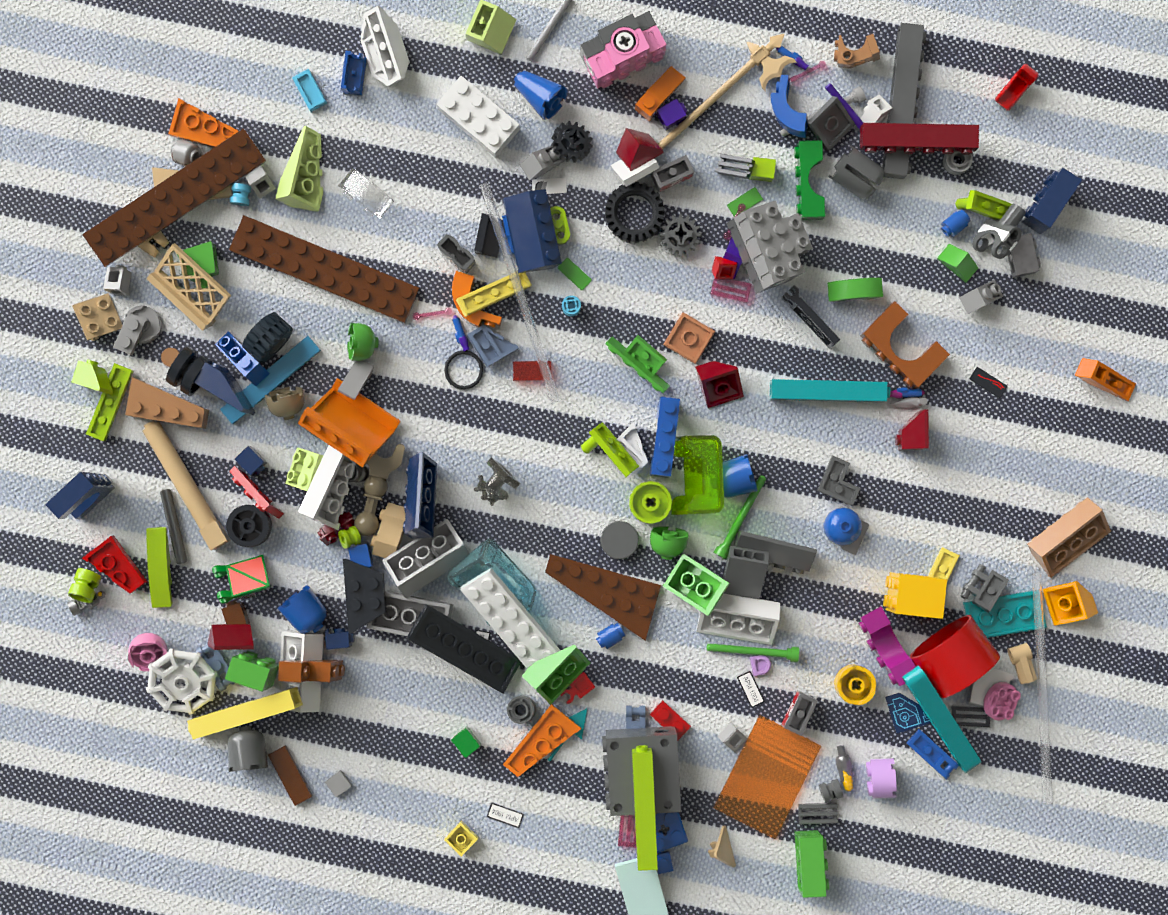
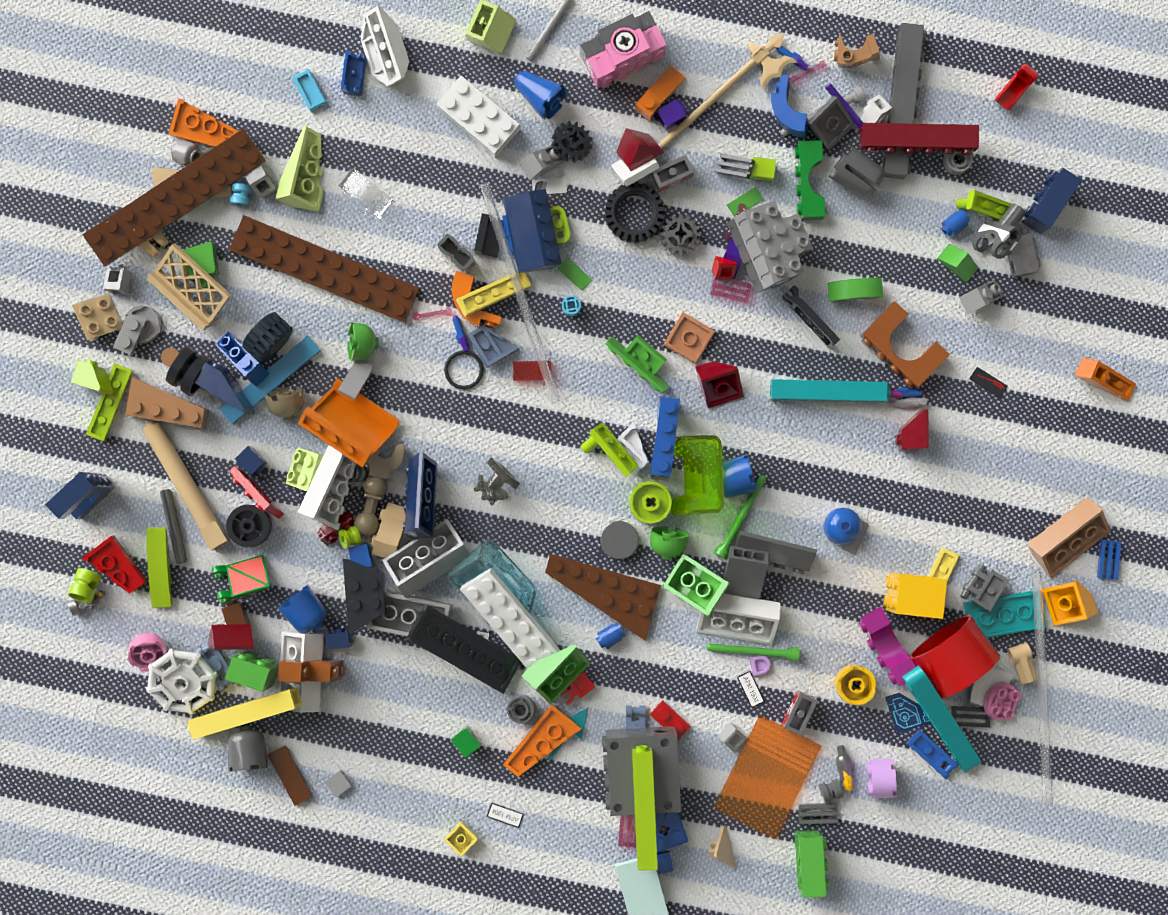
(833, 484): dark grey plate -> none
(1116, 561): none -> blue tile

